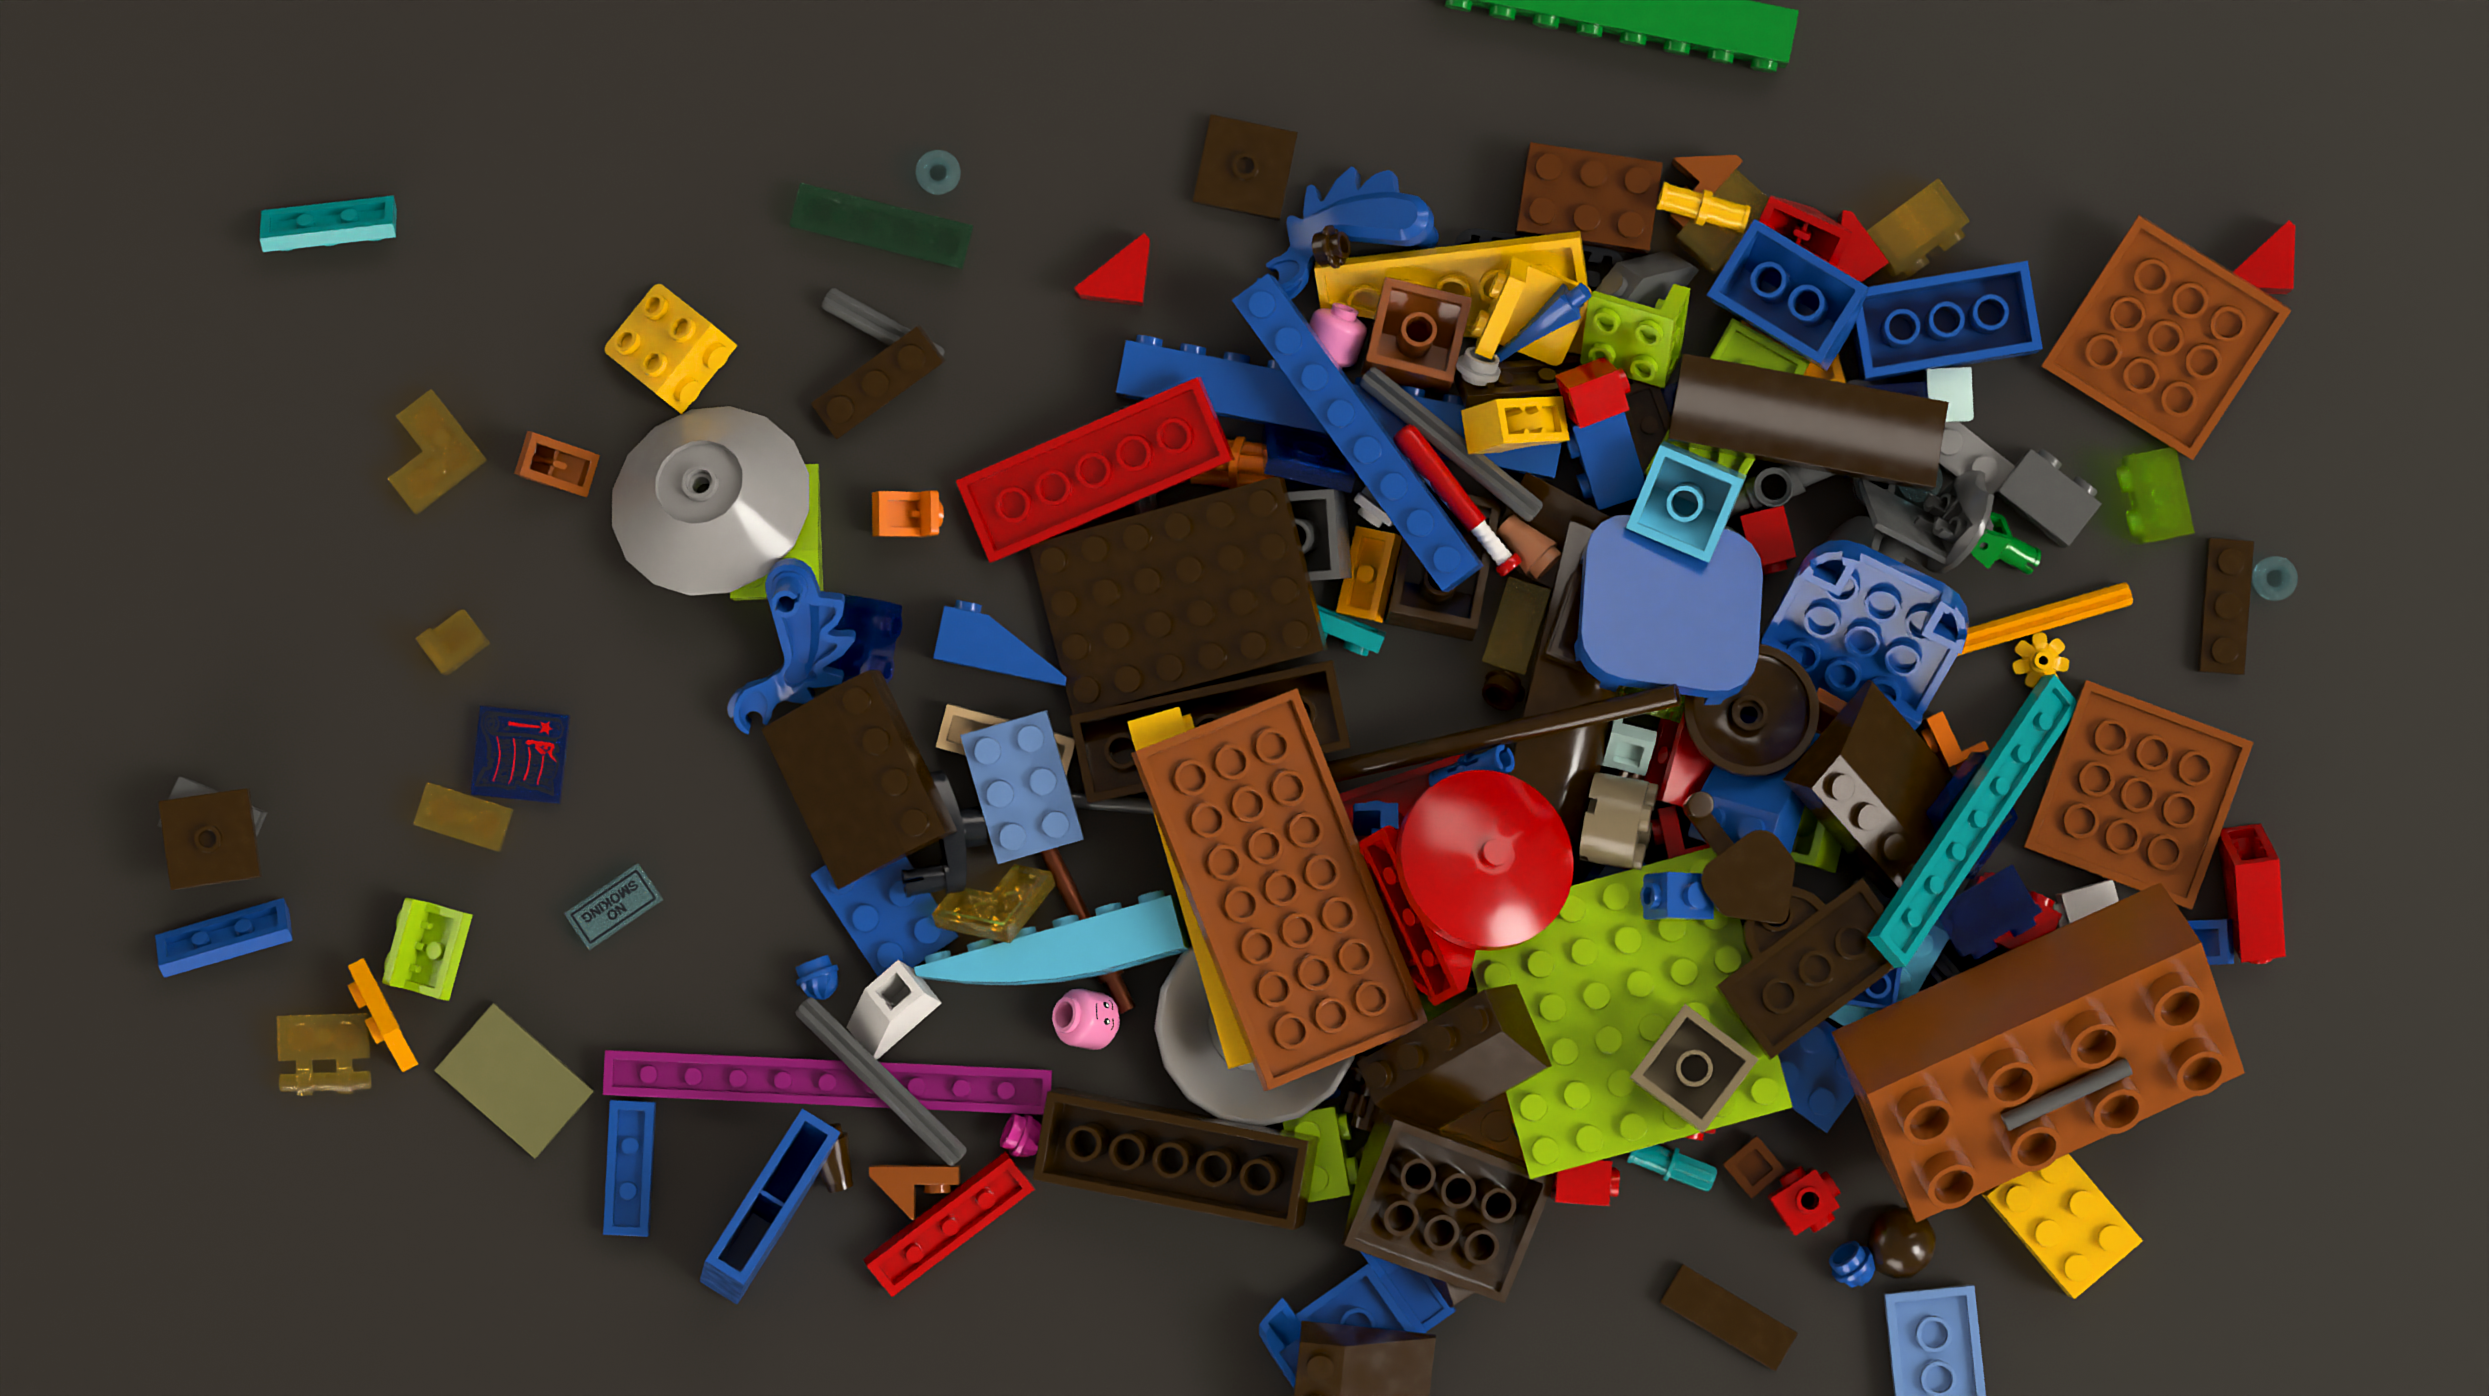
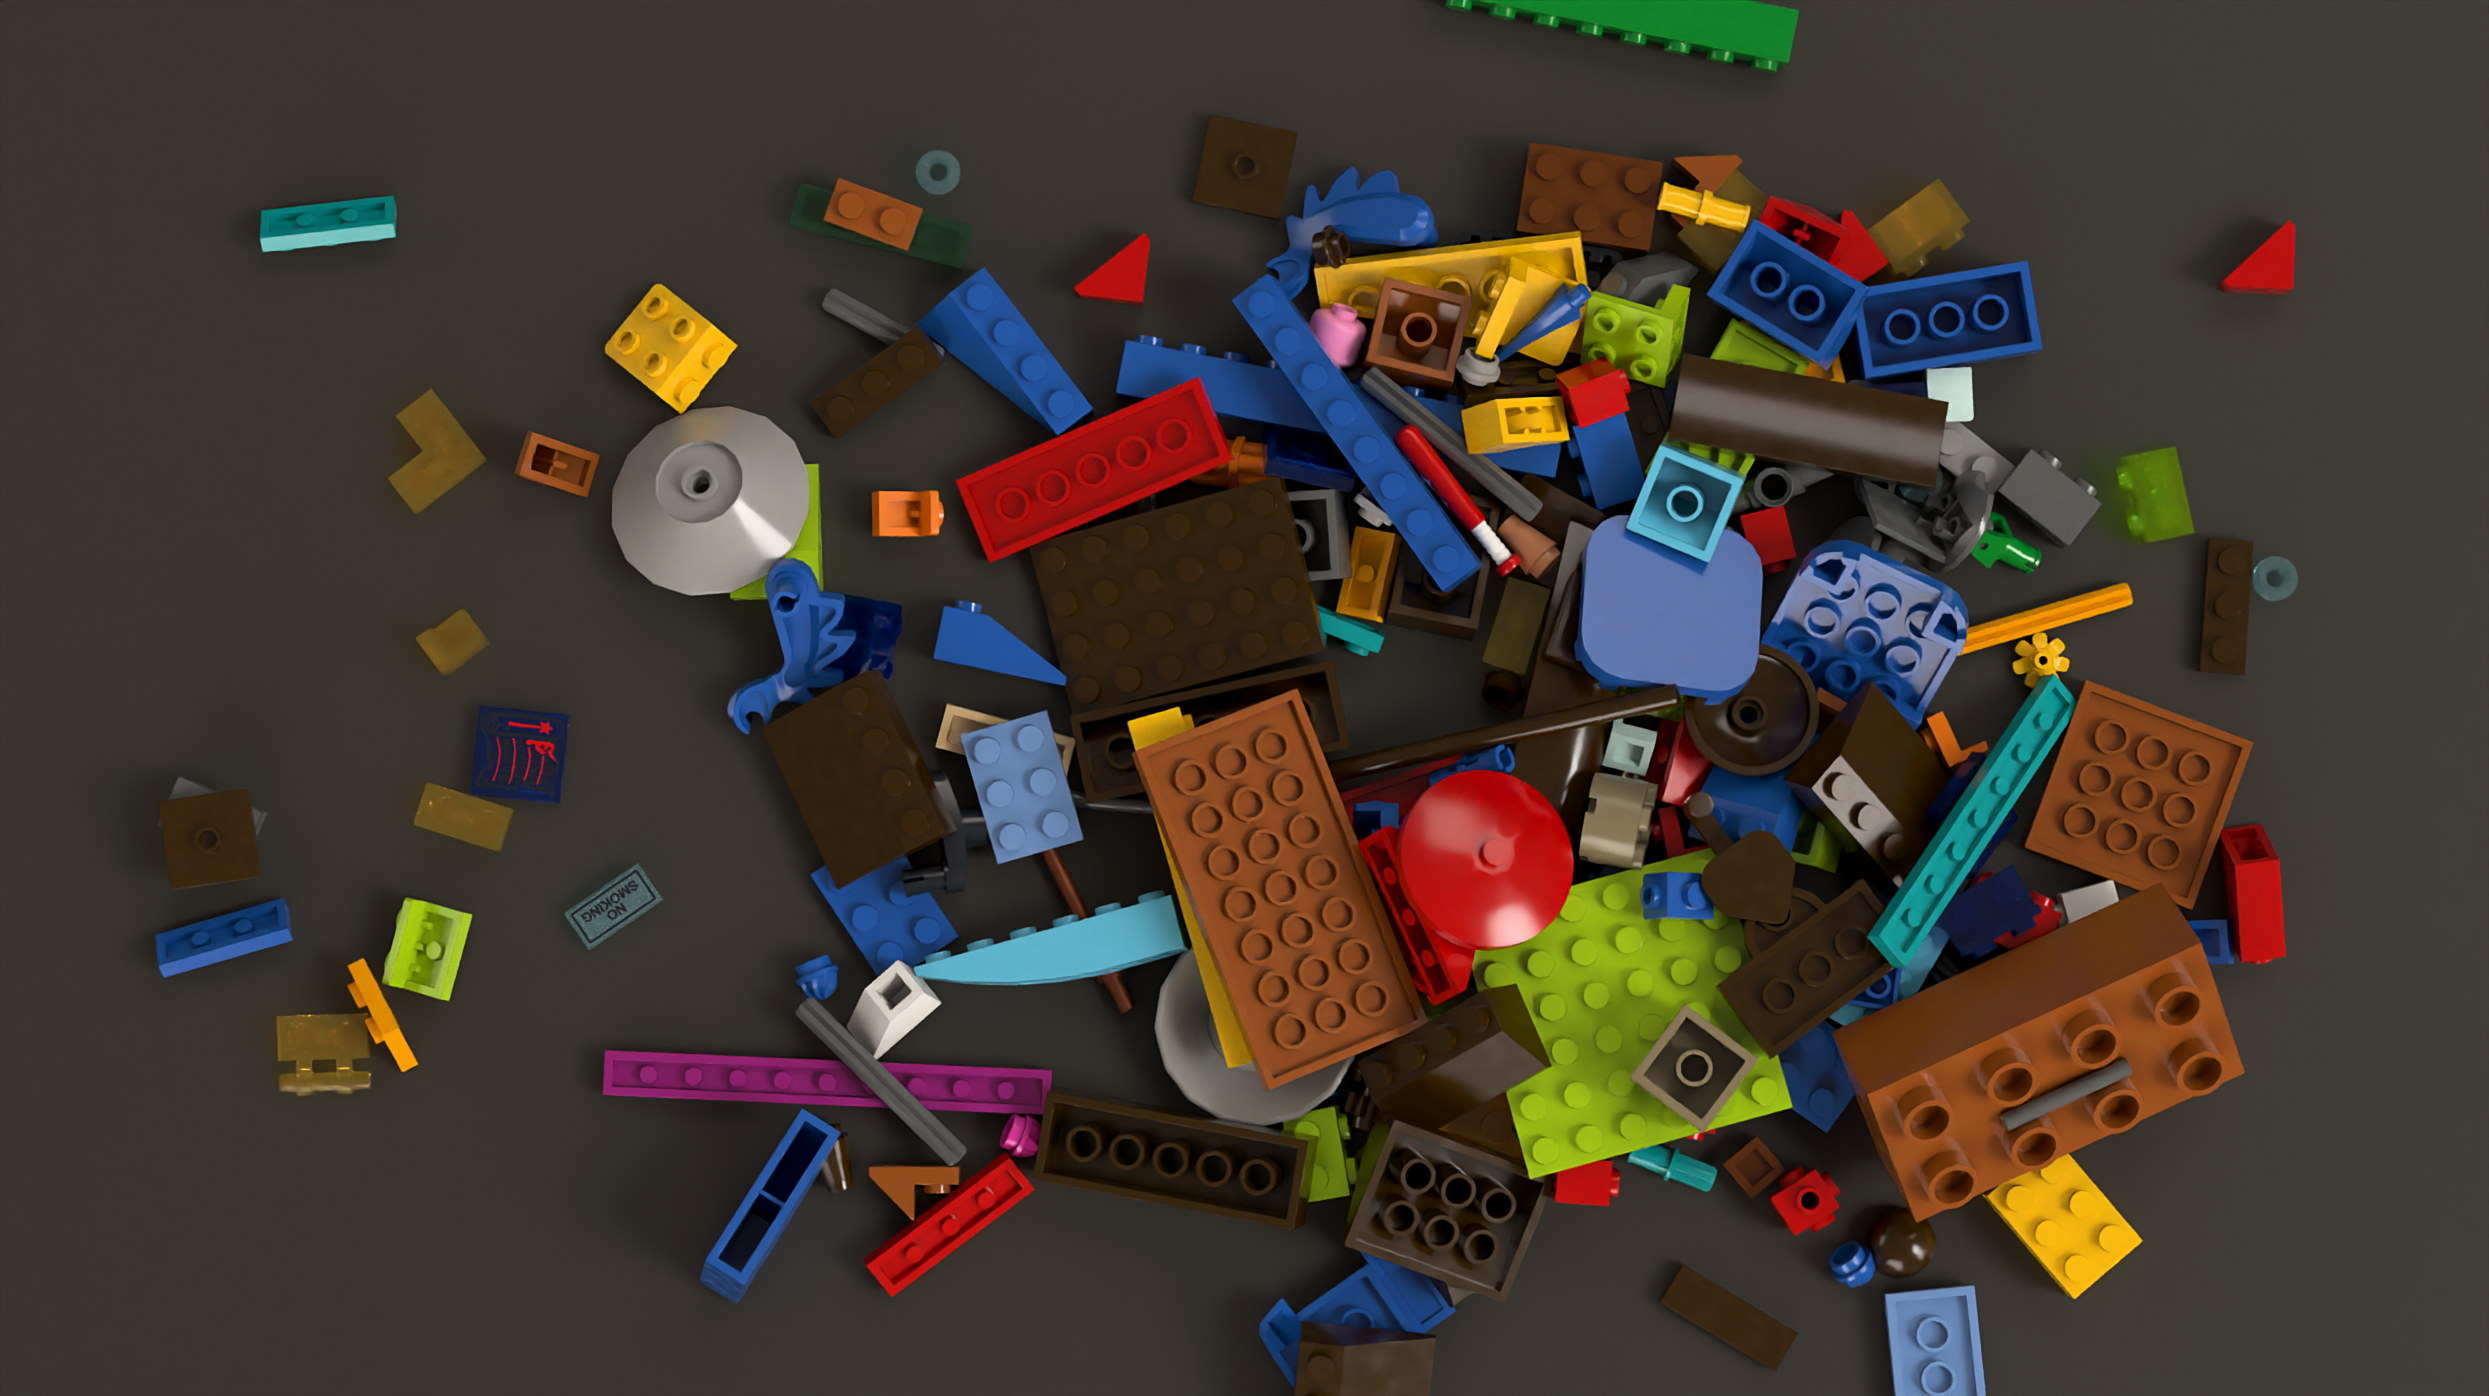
(514, 1080): olive tile -> none
(629, 1168): blue plate -> none
(873, 214): none -> dark orange plate
(998, 913): clear yellow plate -> none
(999, 345): none -> blue wedge
(1086, 1019): bright pink head -> none
(2166, 337): dark orange plate -> none

